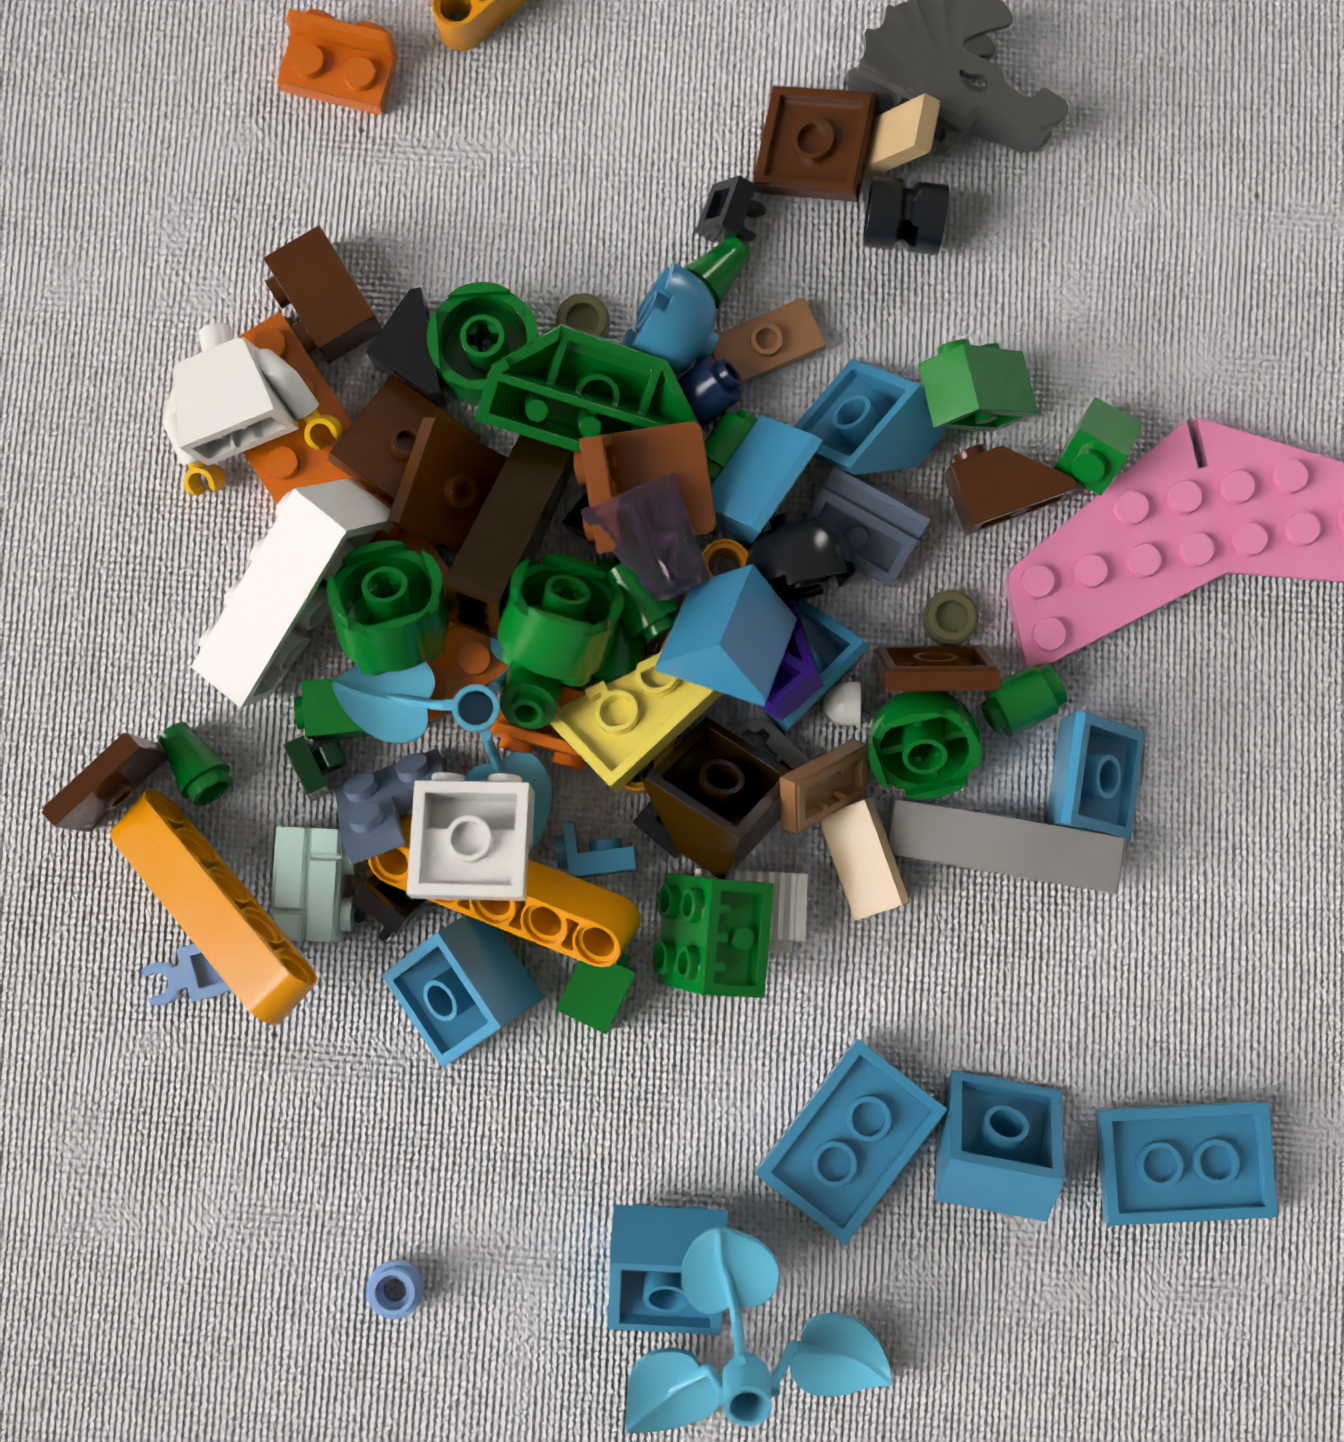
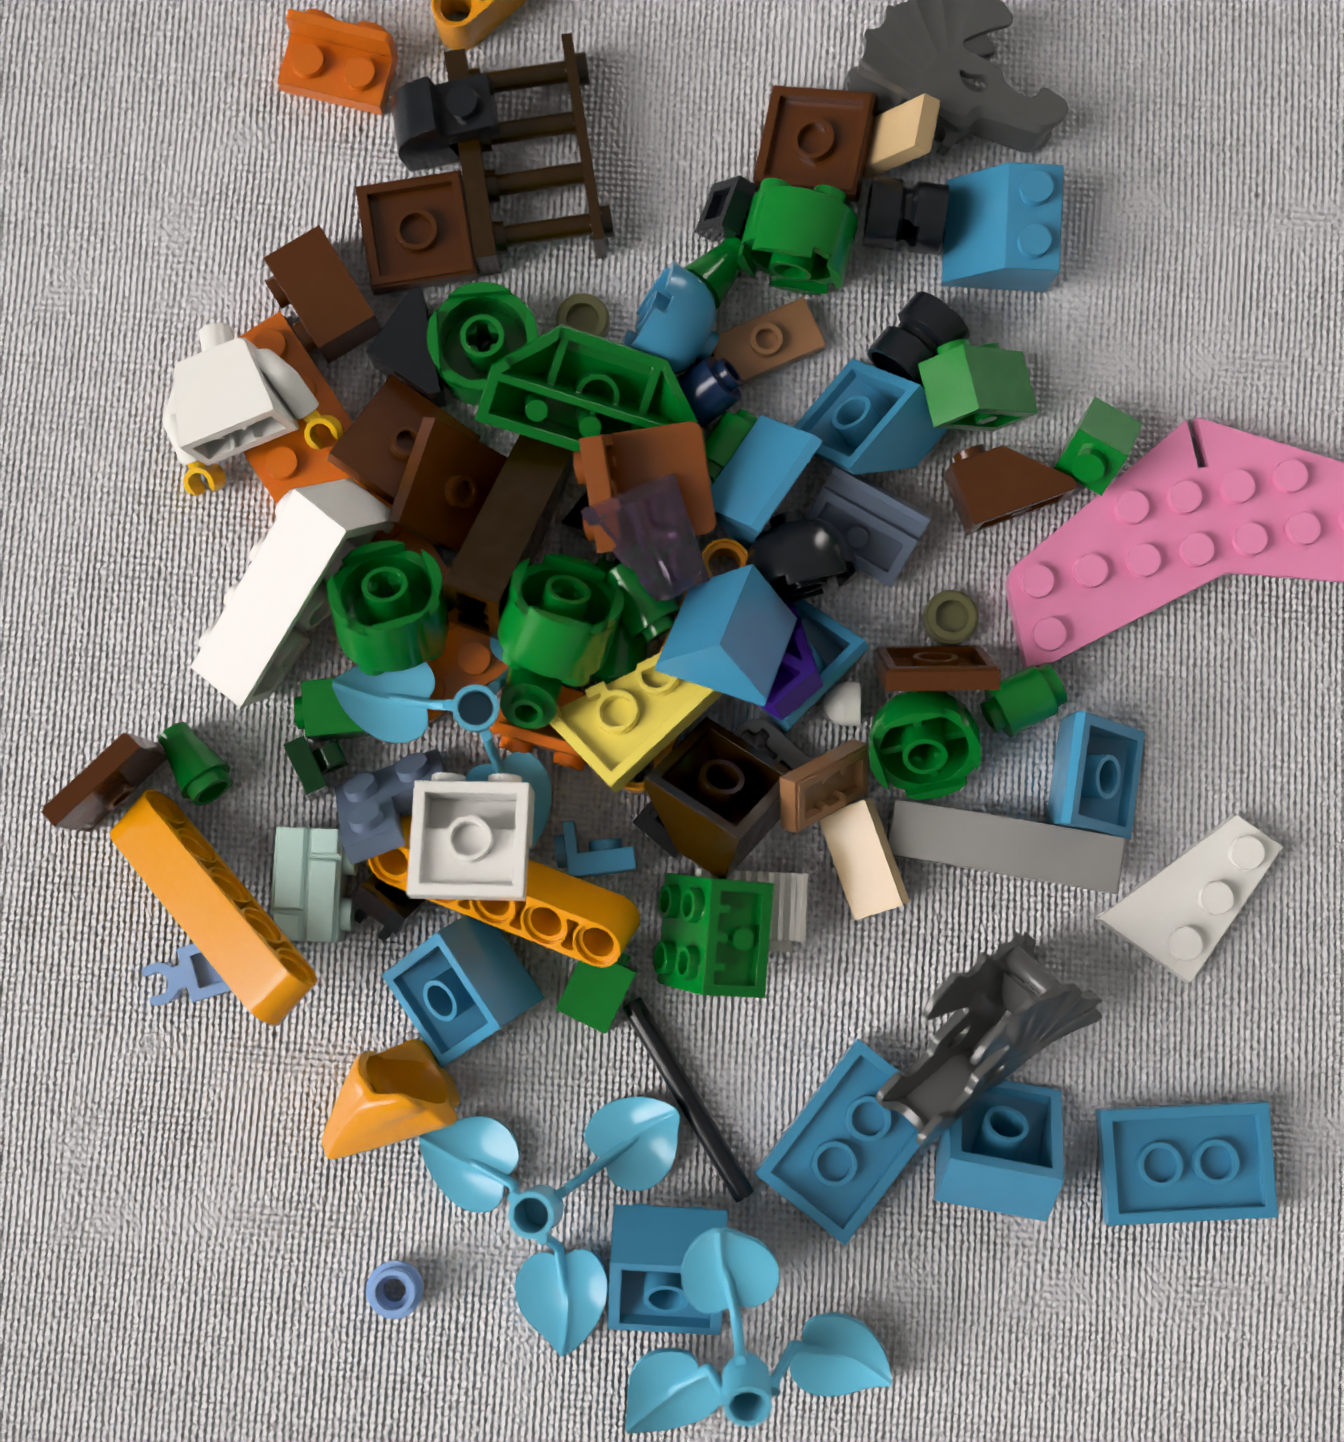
(390, 1100): none -> light orange hat
(416, 232): none -> reddish brown plate
(437, 117): none -> black brick
(486, 187): none -> dark brown fence
(556, 1290): none -> medium azure plant
(688, 1099): none -> black bar
(798, 236): none -> green brick
(922, 328): none -> black wheel
(976, 1050): none -> dark grey animal
(1004, 228): none -> dark azure slope
(1194, 898): none -> white wing

